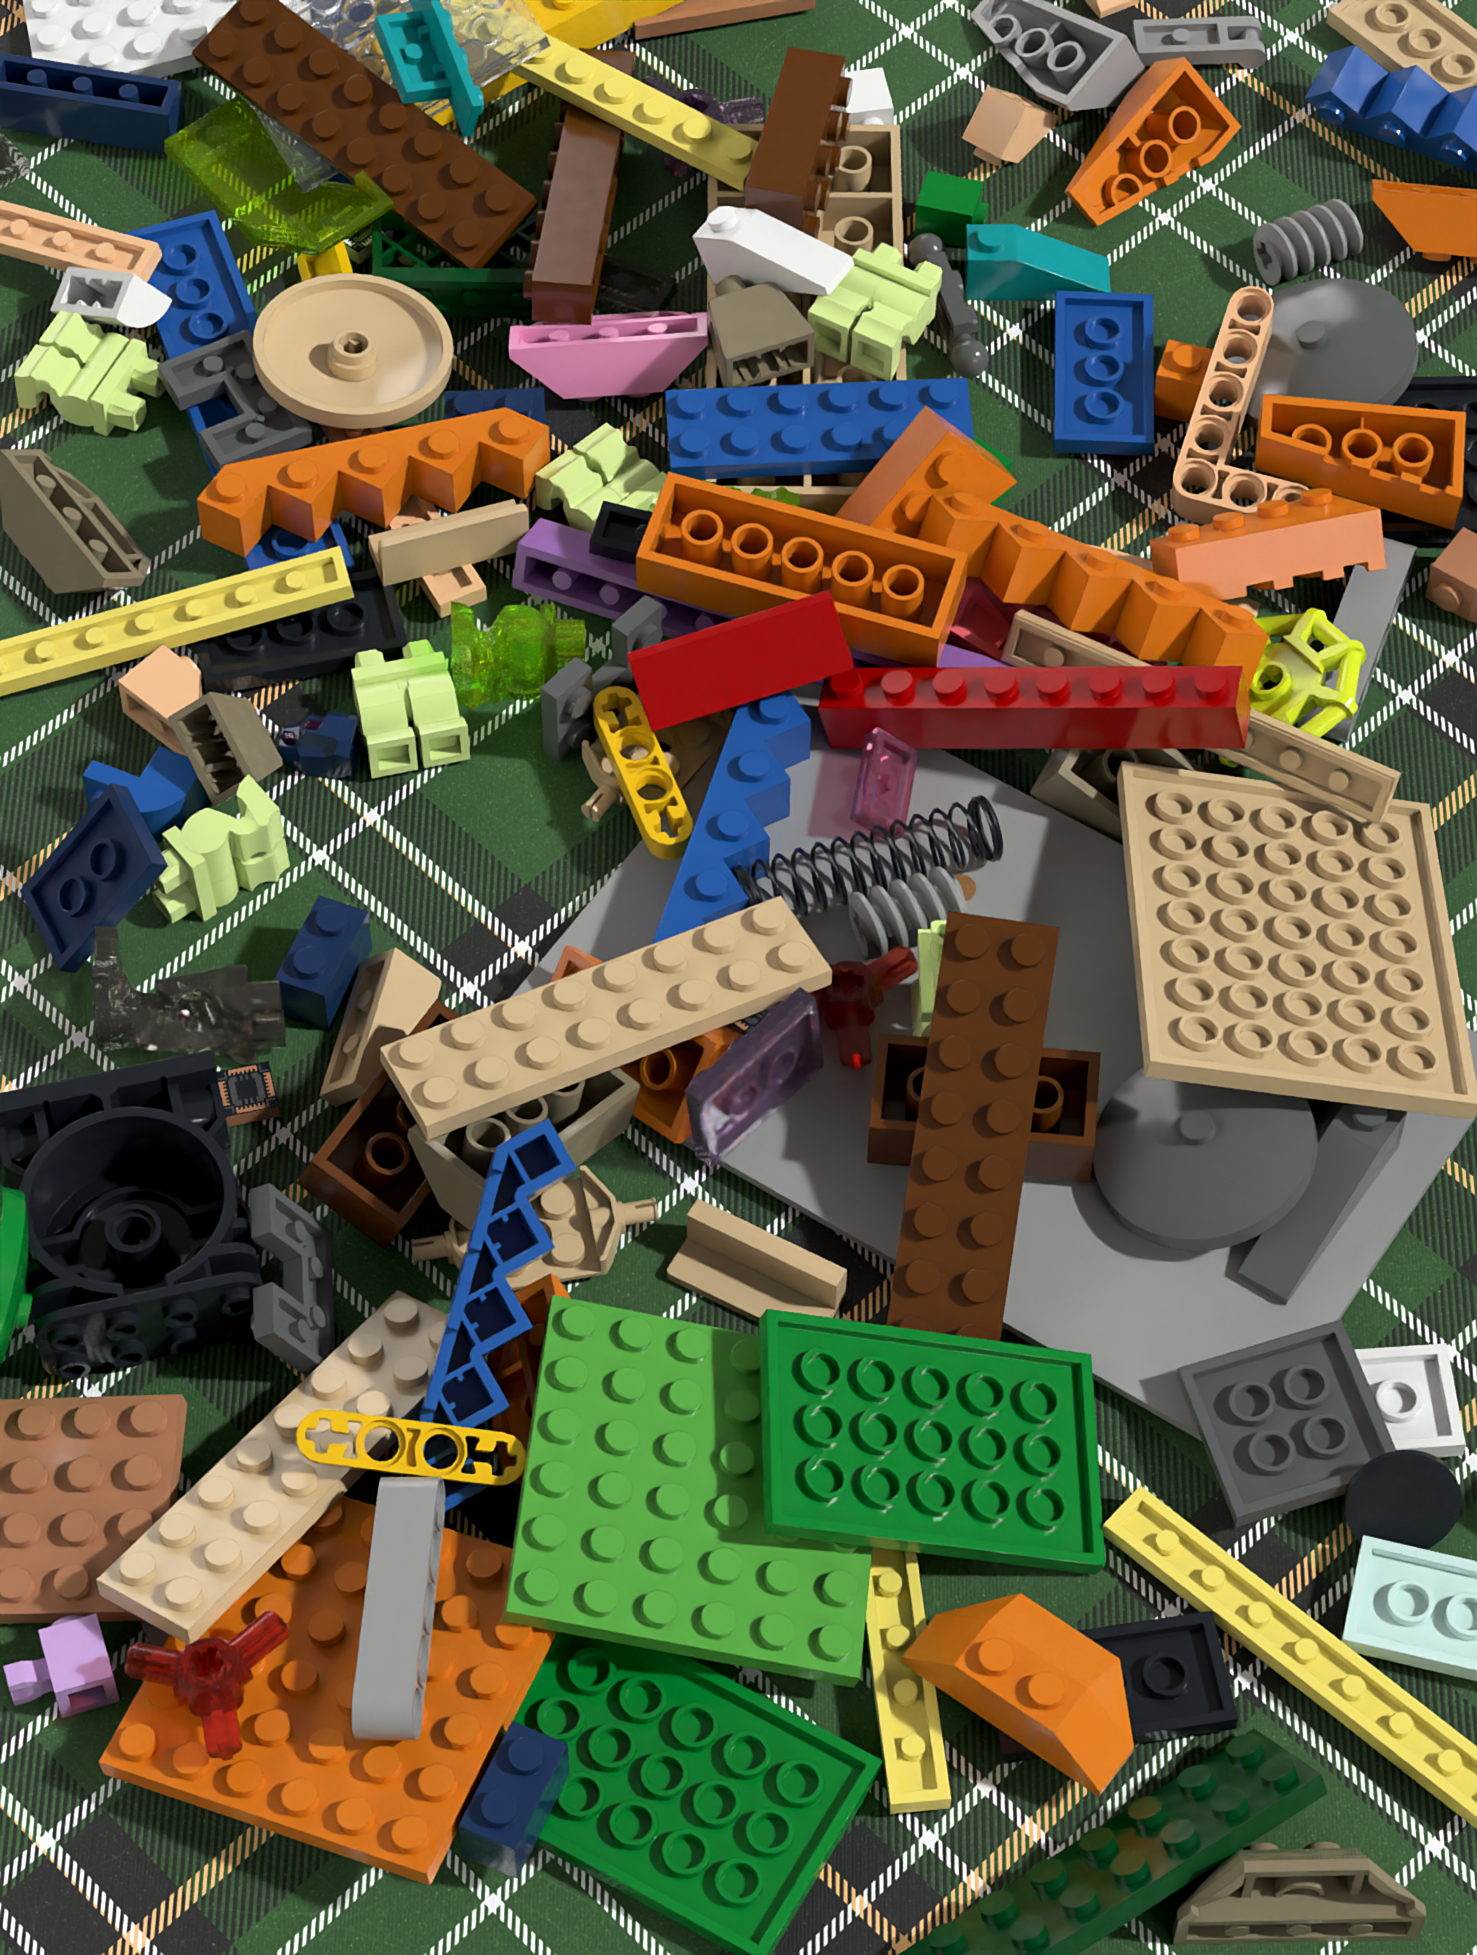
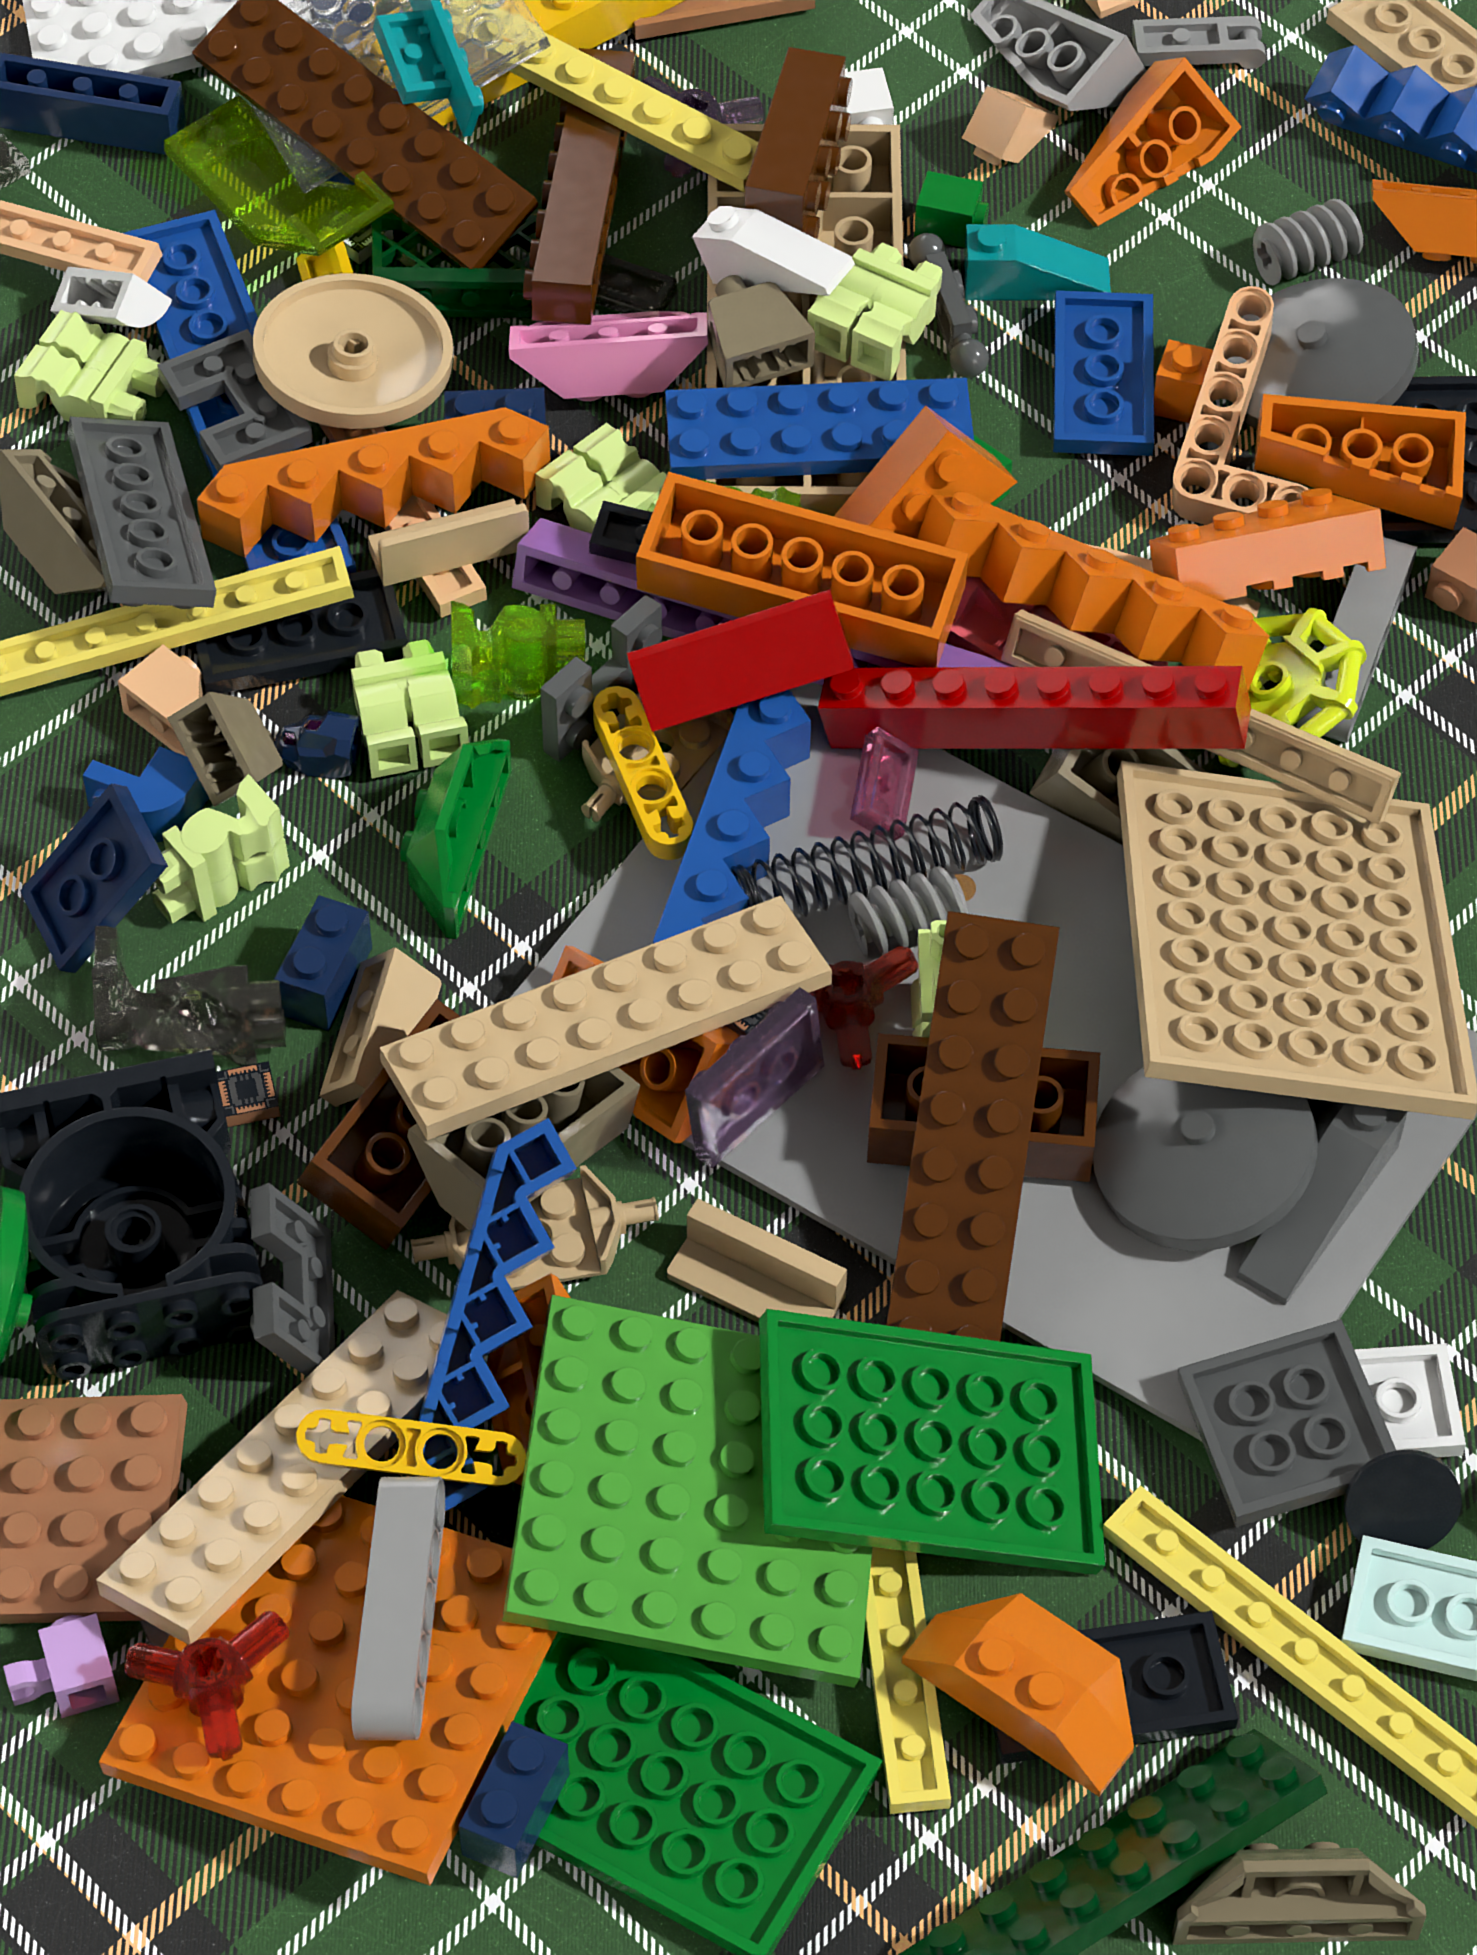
(140, 513): none -> dark grey plate
(455, 828): none -> green wedge

